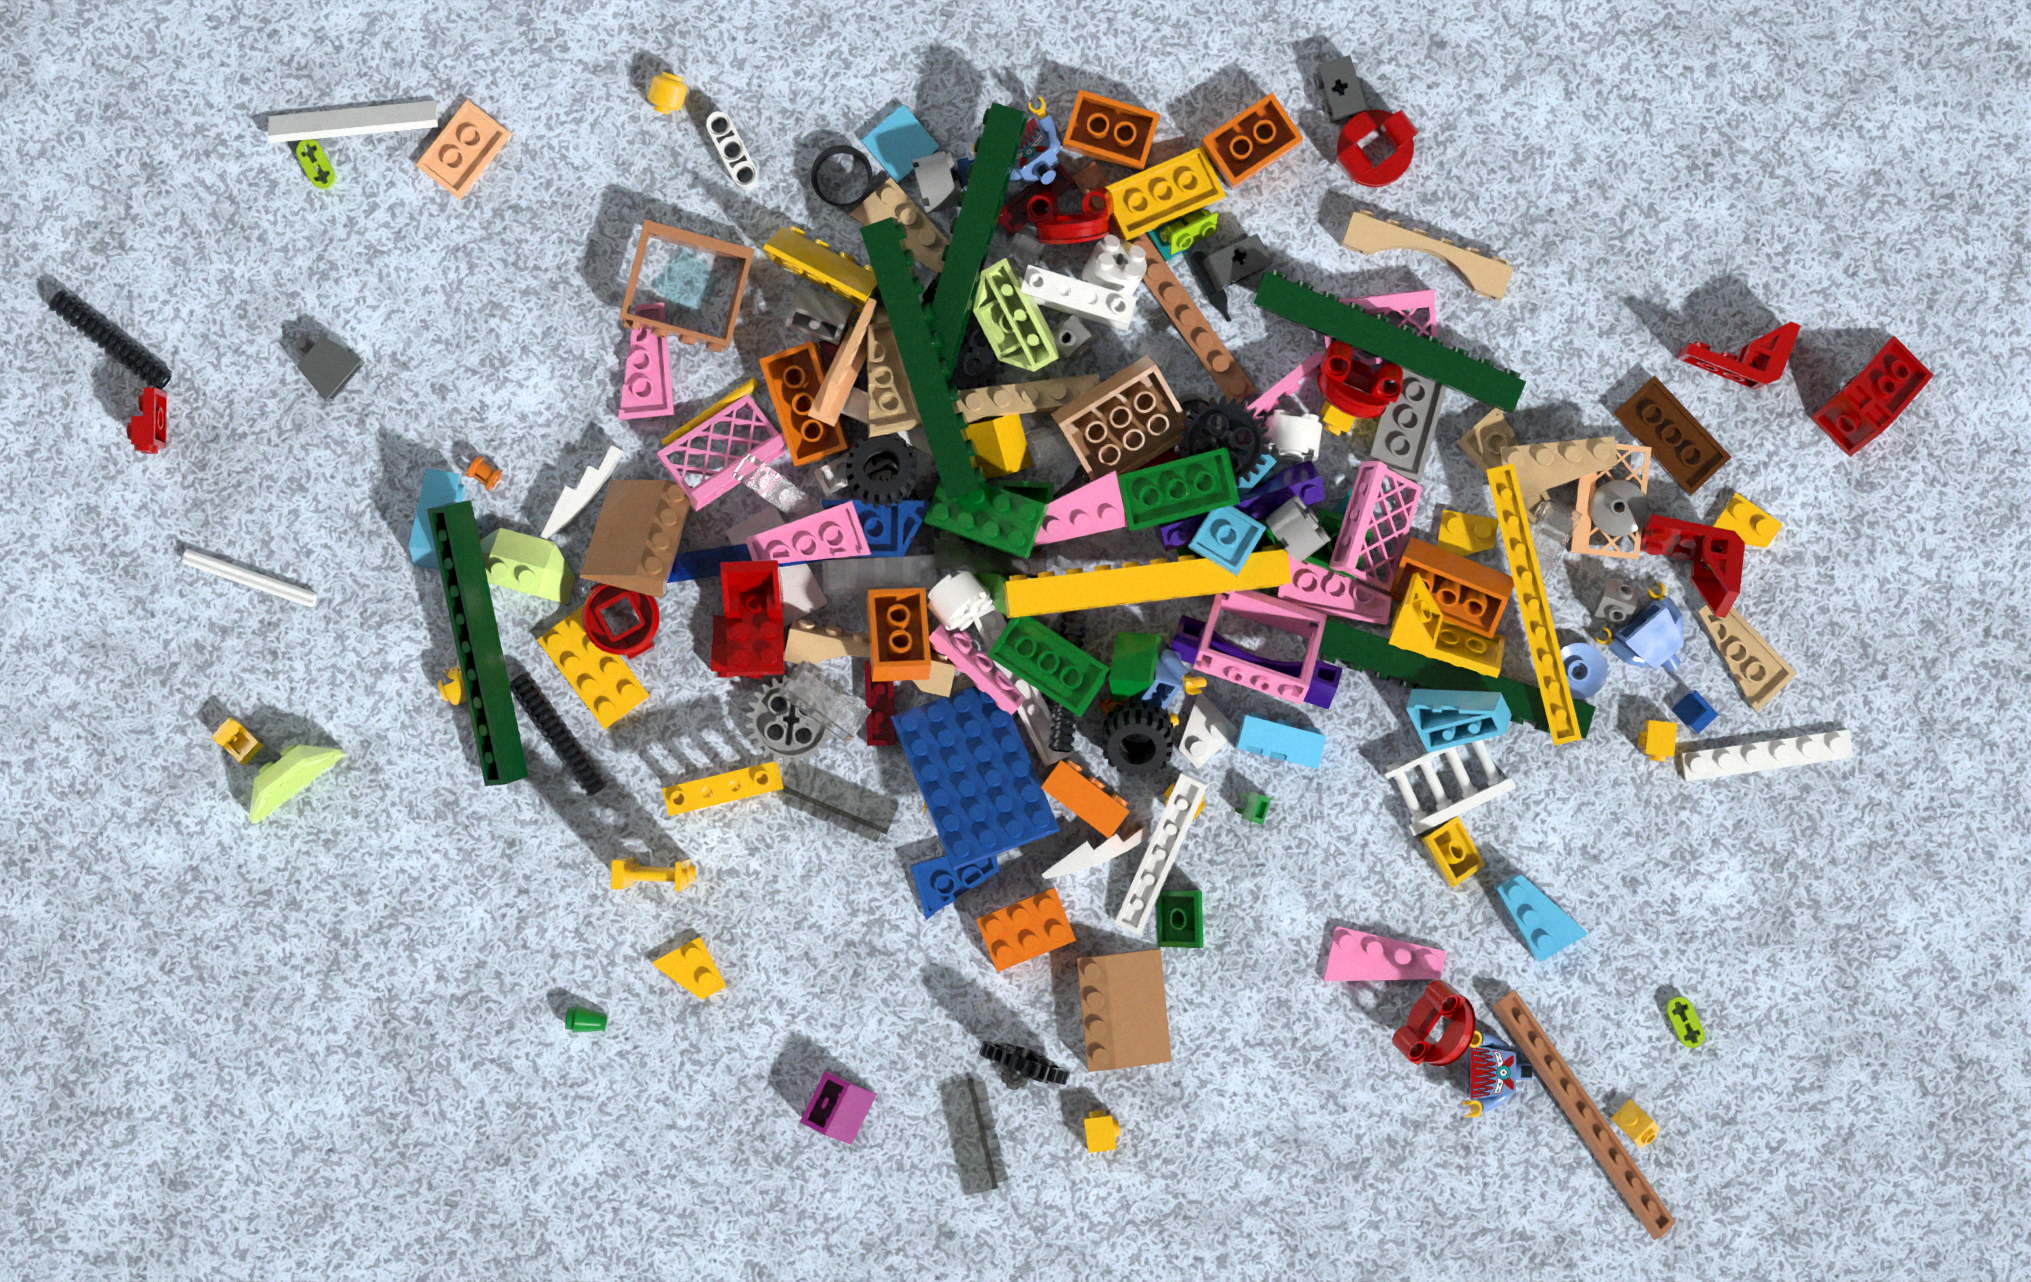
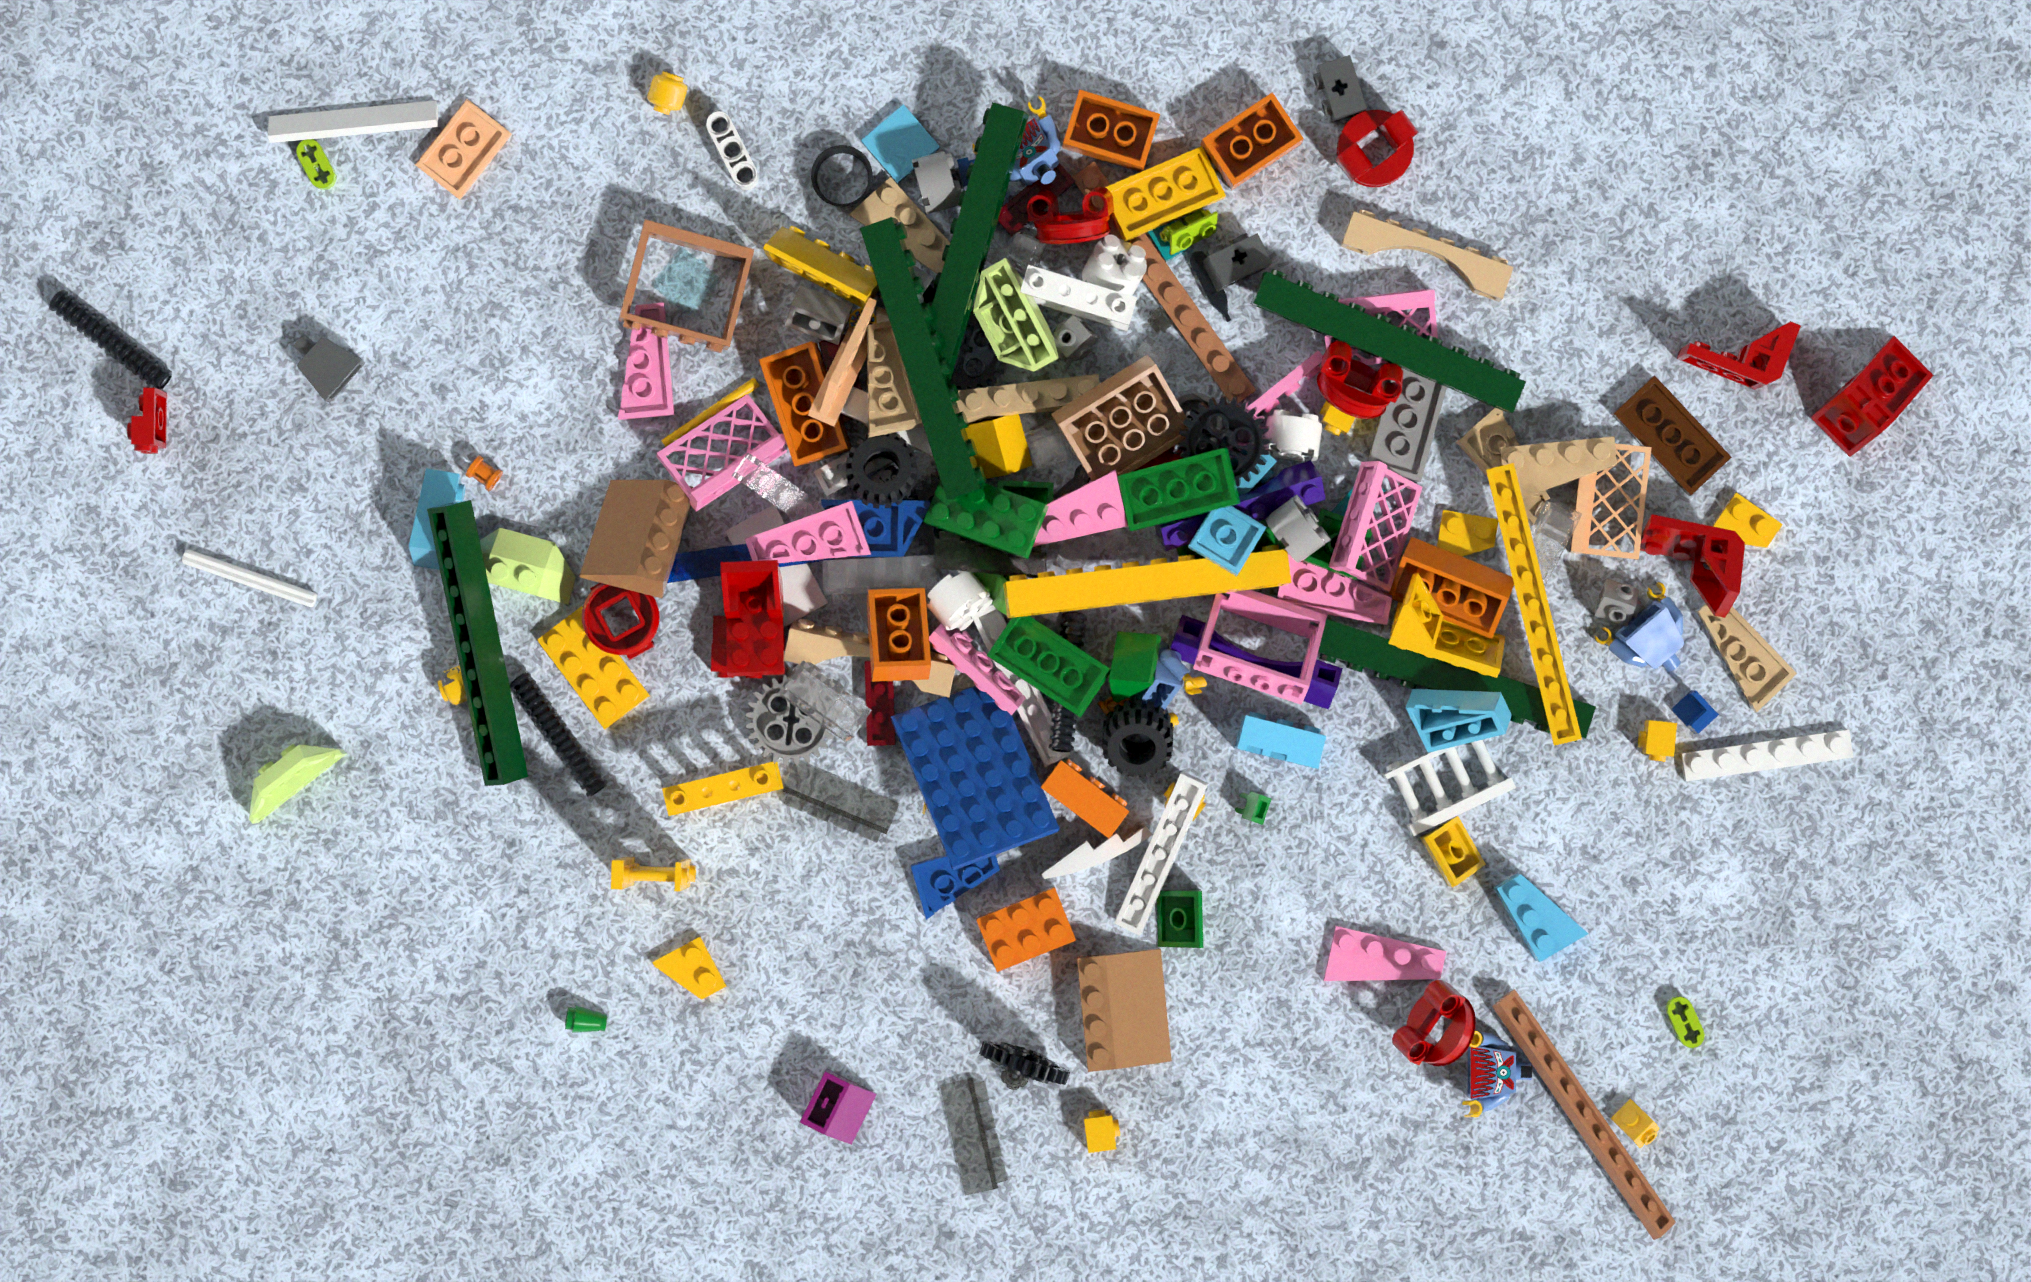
(237, 740): yellow bracket -> none
(574, 501): white slope -> none
(1205, 732): white wing -> none
(1593, 668): light blue dish -> none
(1607, 518): light grey dish -> none

